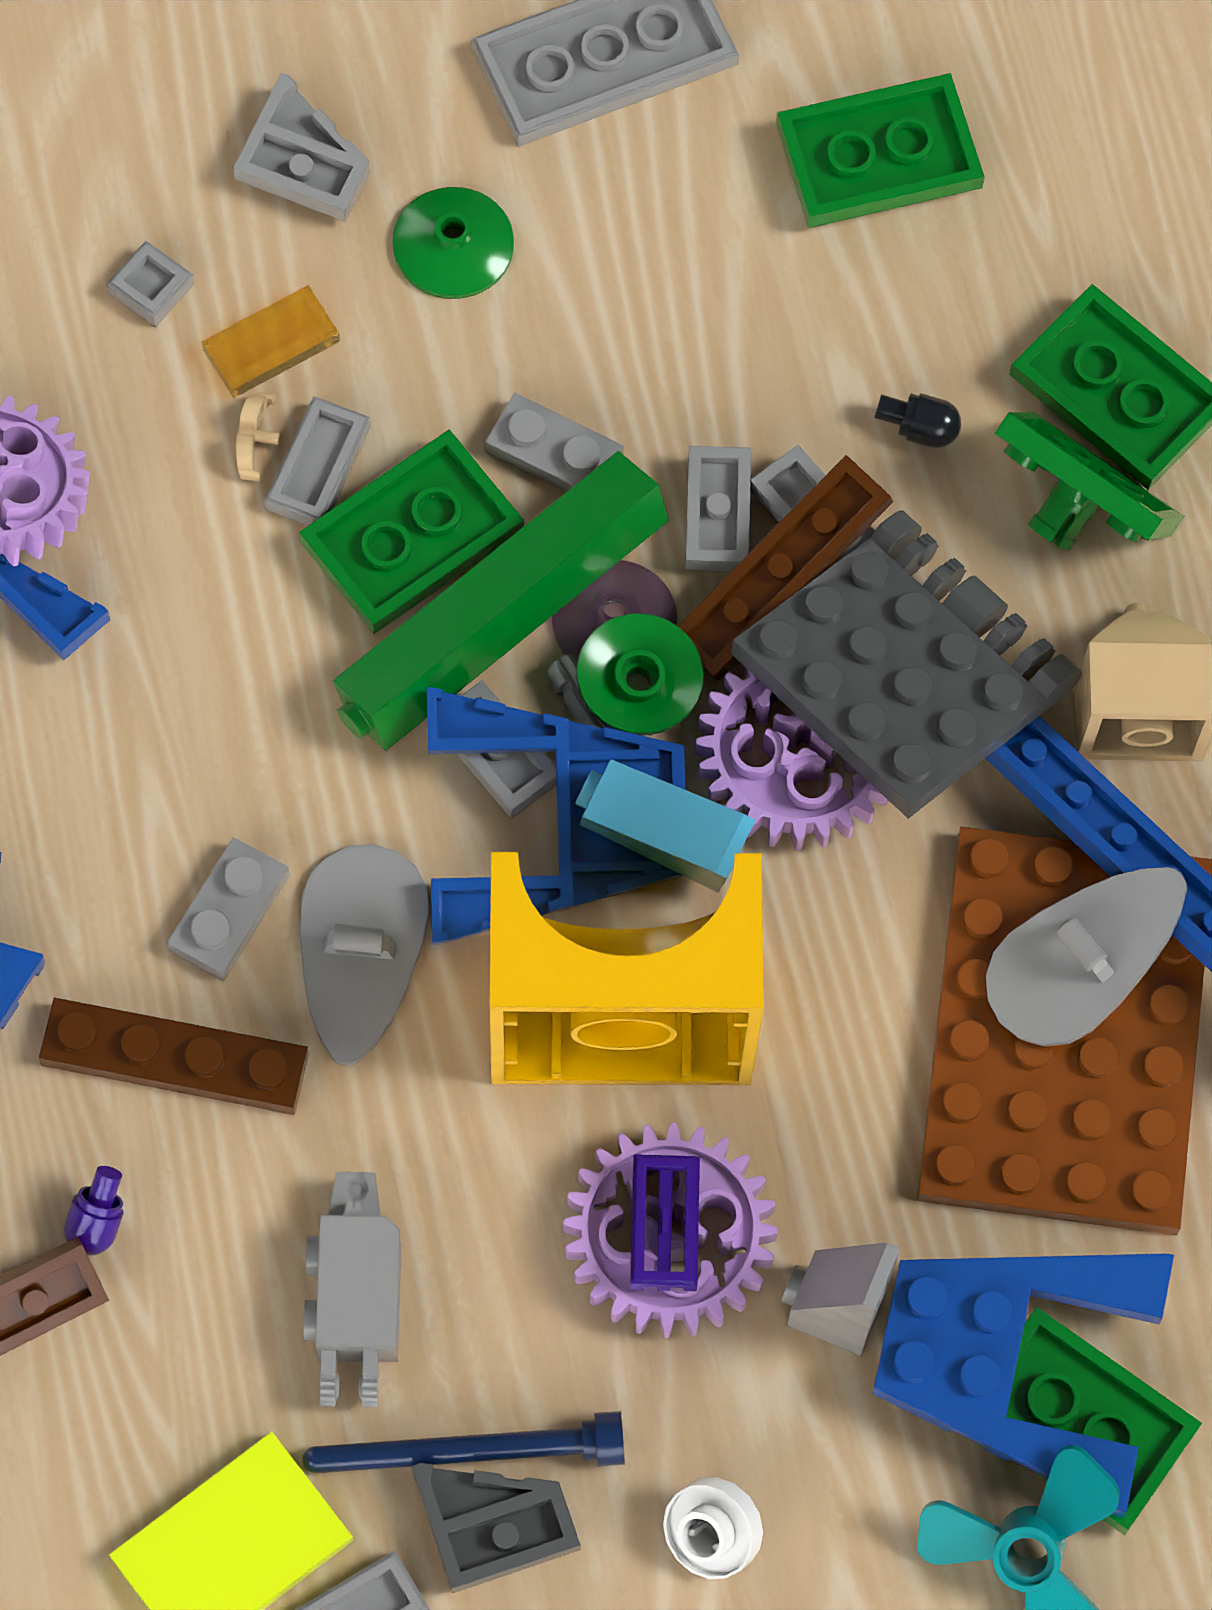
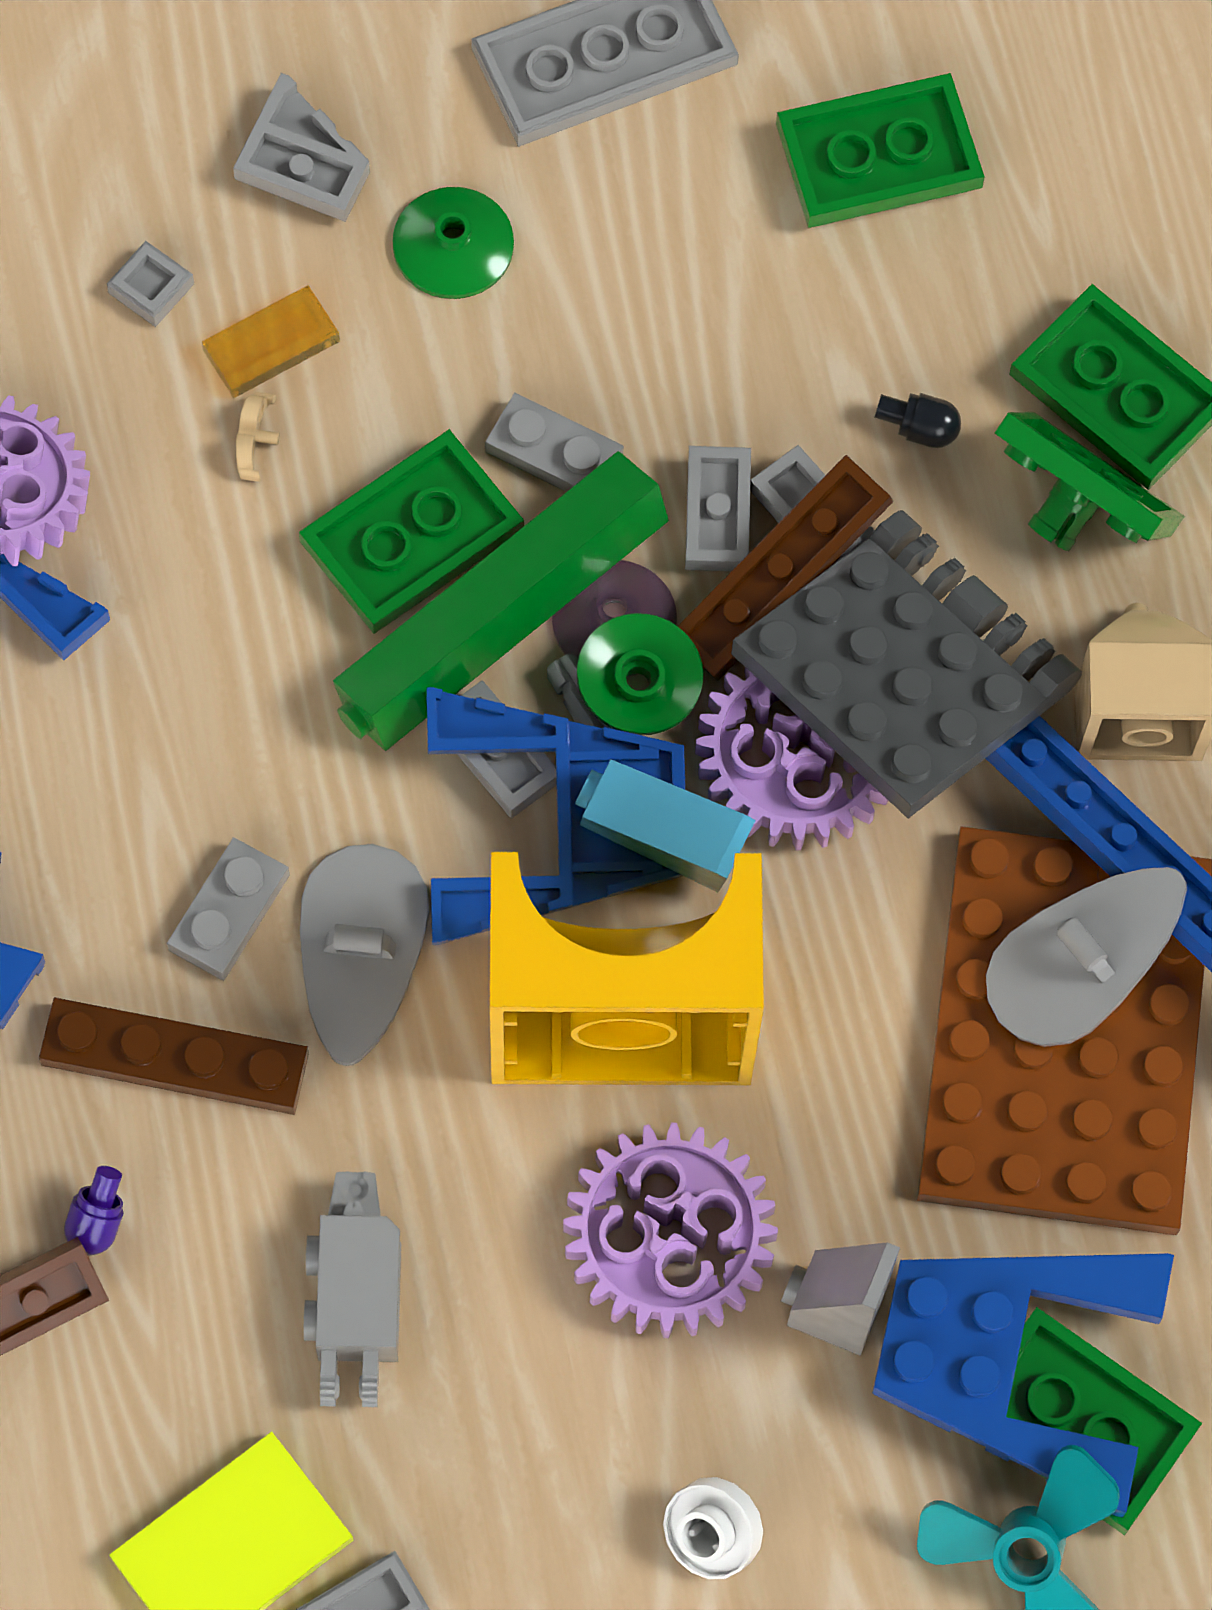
(317, 462): light grey tile -> none
(493, 1523): dark grey wing -> none
(596, 1439): dark blue piece -> none
(664, 1277): dark purple tile -> none

